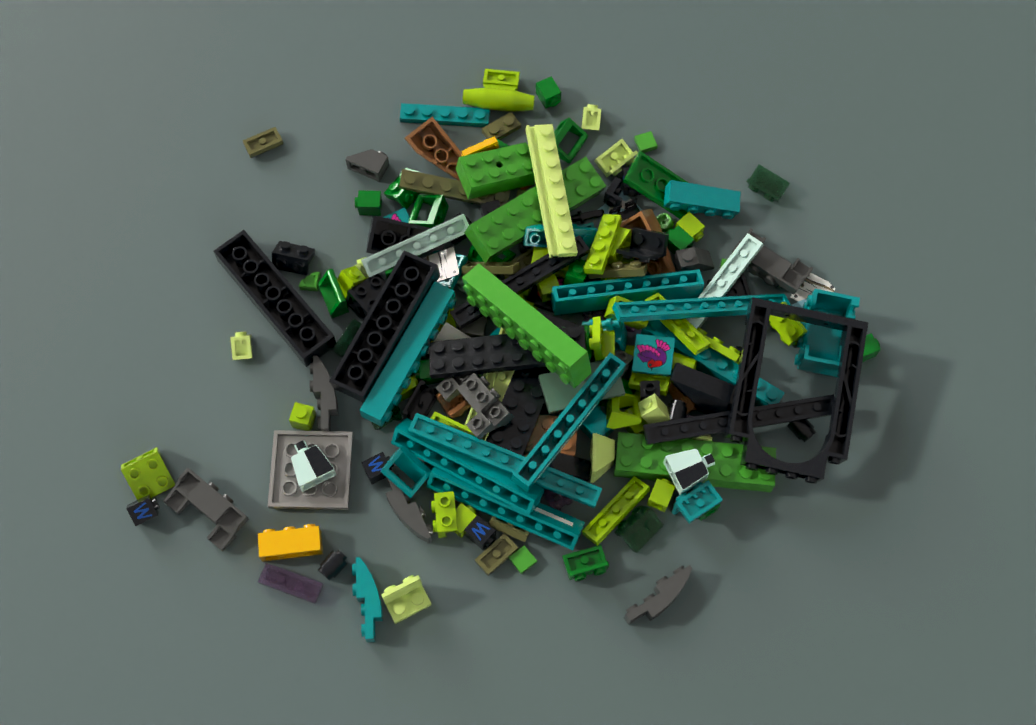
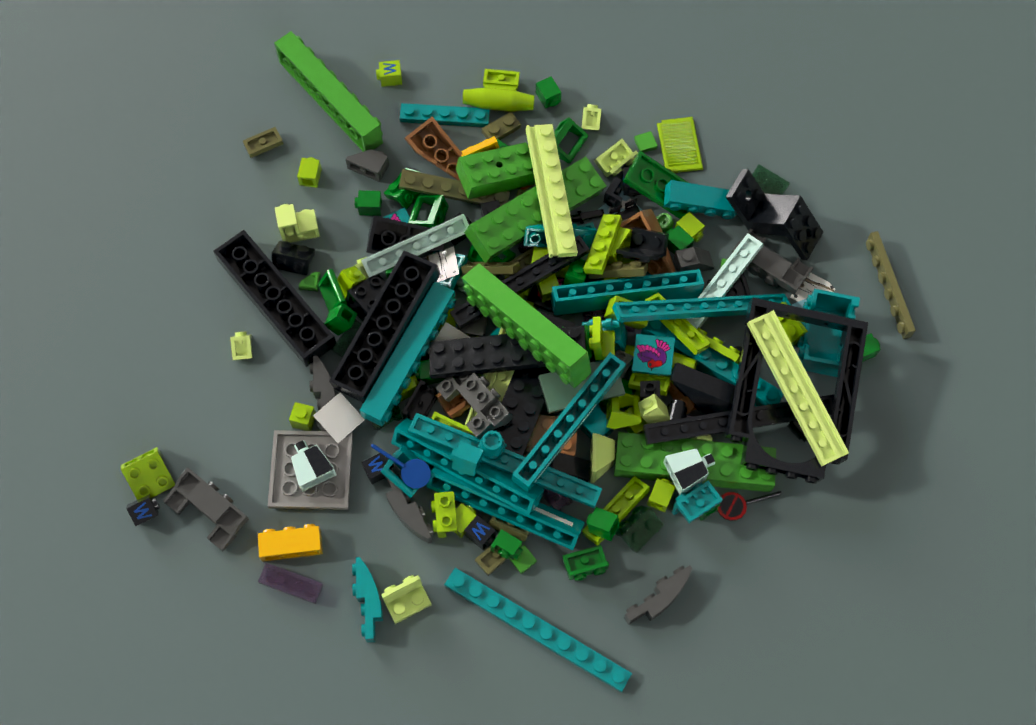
(297, 225): none -> yellowish green brick
(309, 172): none -> lime brick
(329, 92): none -> bright green brick
(333, 564): black brick -> none
(338, 417): none -> white sticker
(340, 319): none -> green brick
(389, 73): none -> lime brick
(414, 472): none -> blue piece
(466, 458): none -> teal brick
(492, 444): none -> teal piece
(507, 545): none -> green brick
(538, 630): none -> teal plate
(603, 523): none -> green brick
(679, 145): none -> lime window
(734, 505): none -> piece
(775, 214): none -> black bracket
(797, 388): none -> yellowish green plate
(892, 291): none -> olive plate

